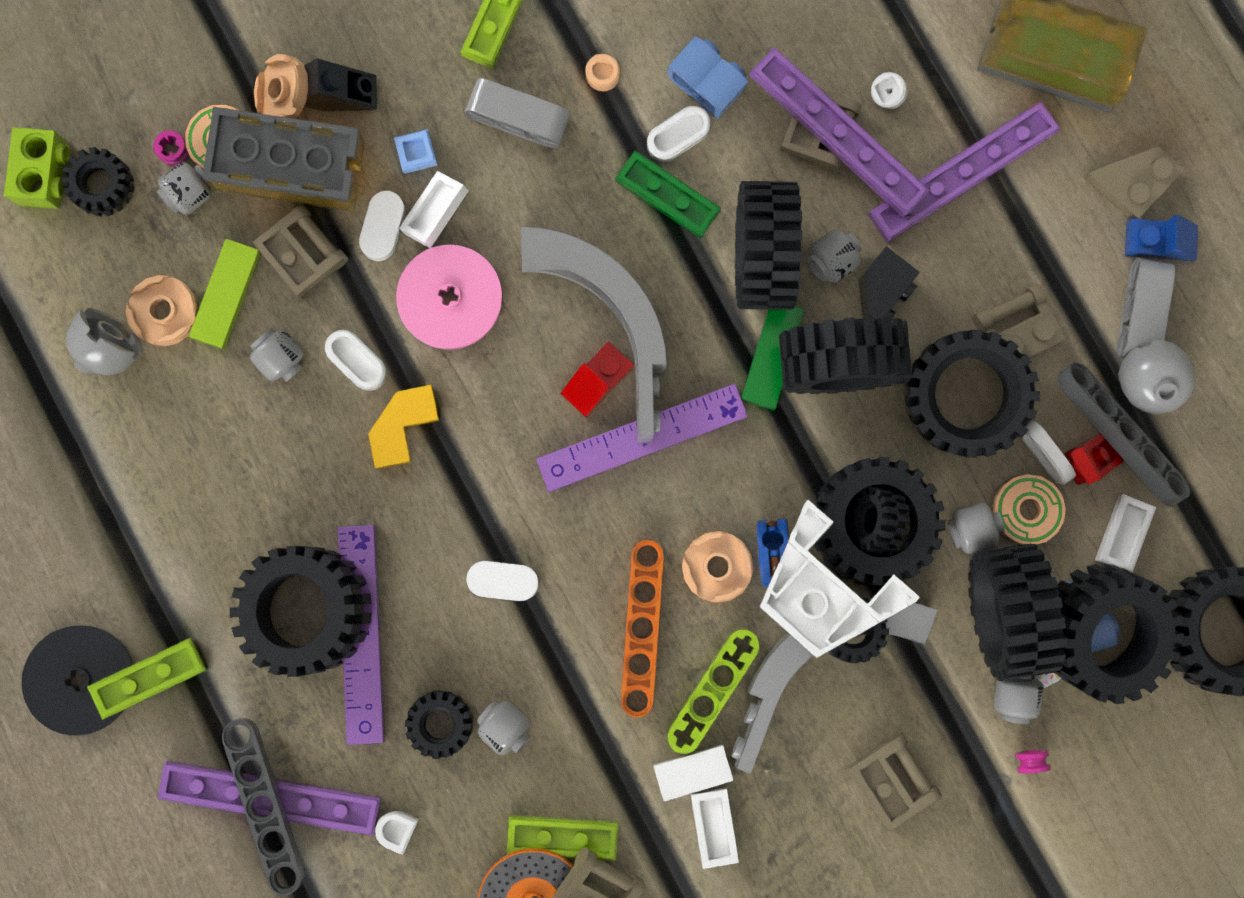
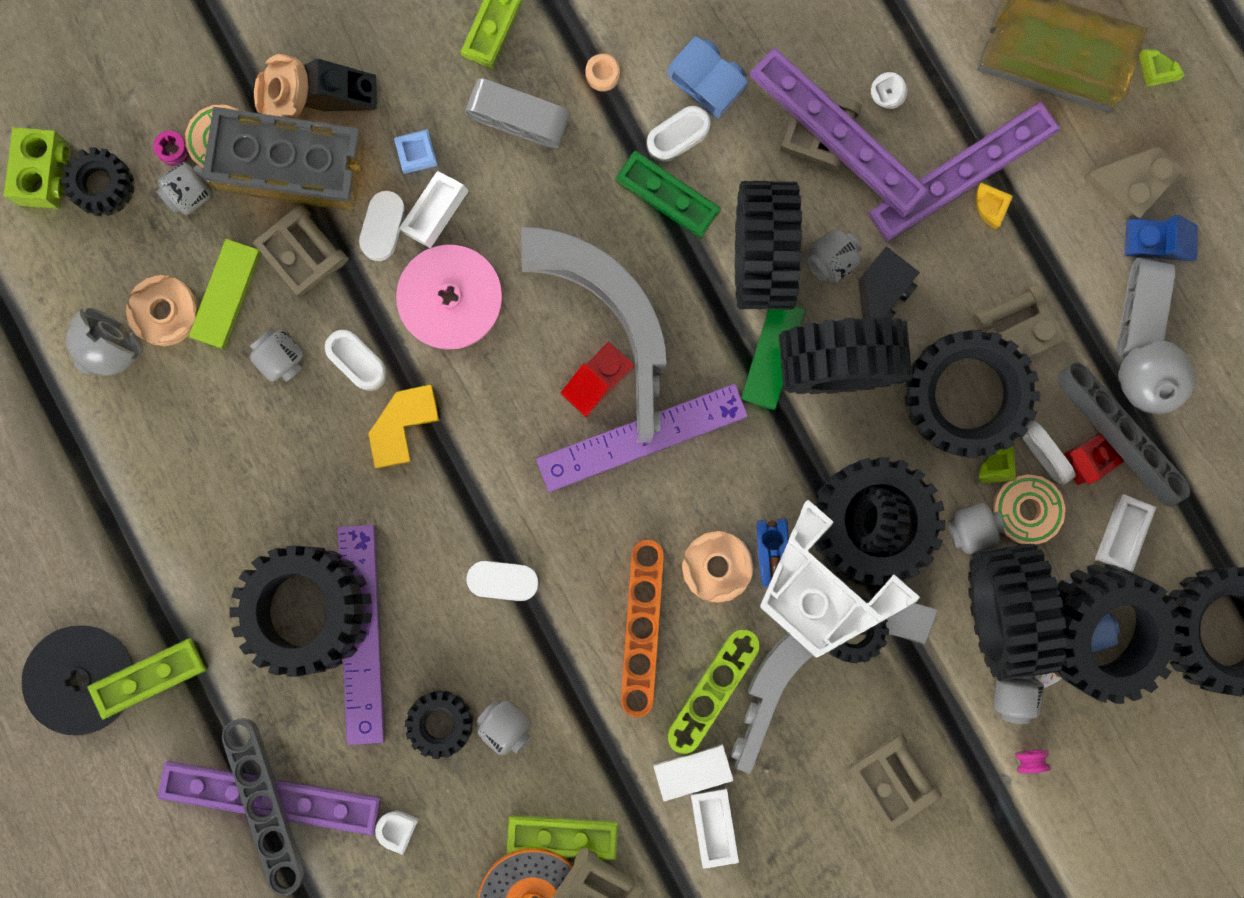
(991, 204): none -> yellow tile
(999, 467): none -> lime tile
(1159, 68): none -> lime tile

